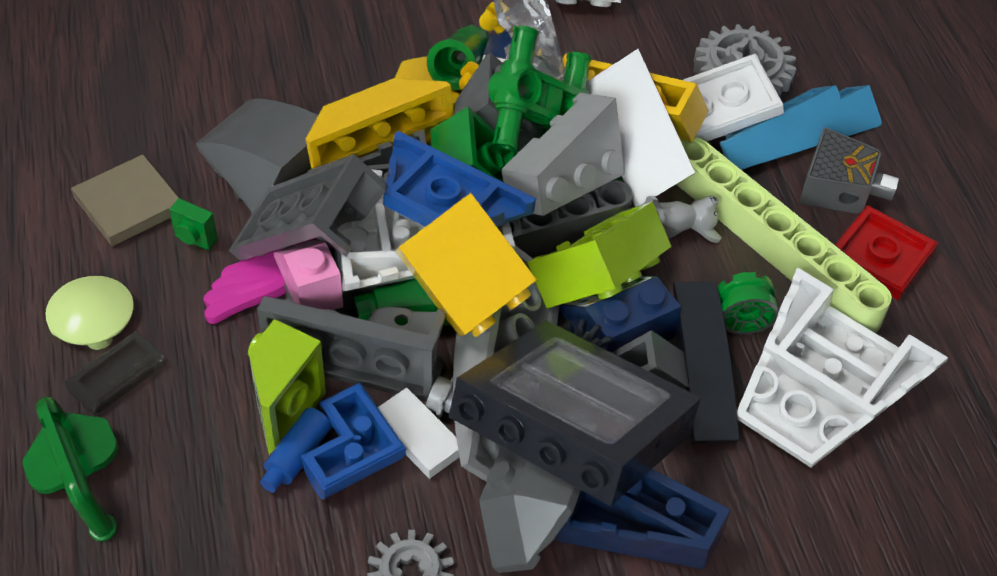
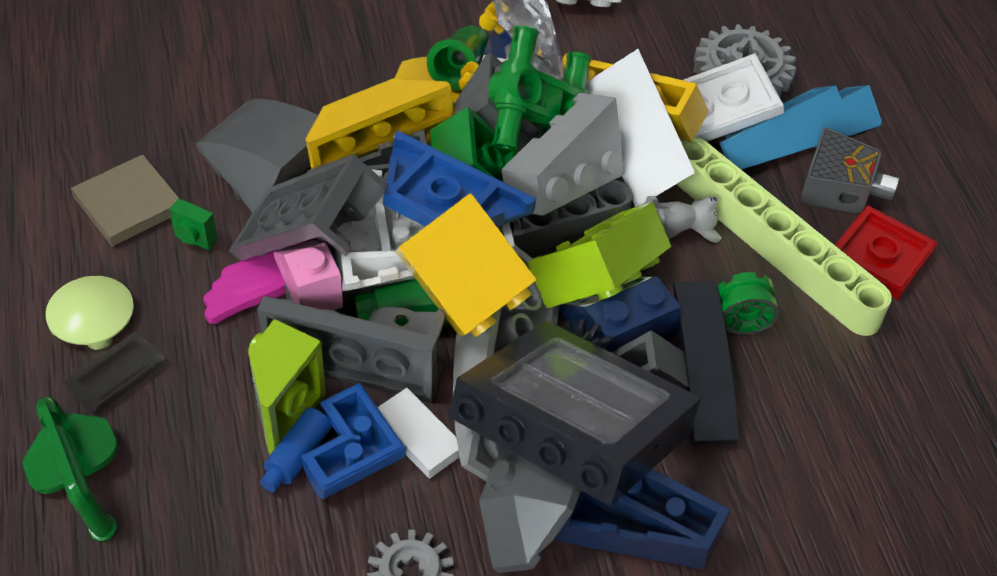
(440, 396): light grey plate -> none
(826, 374): white wedge -> none

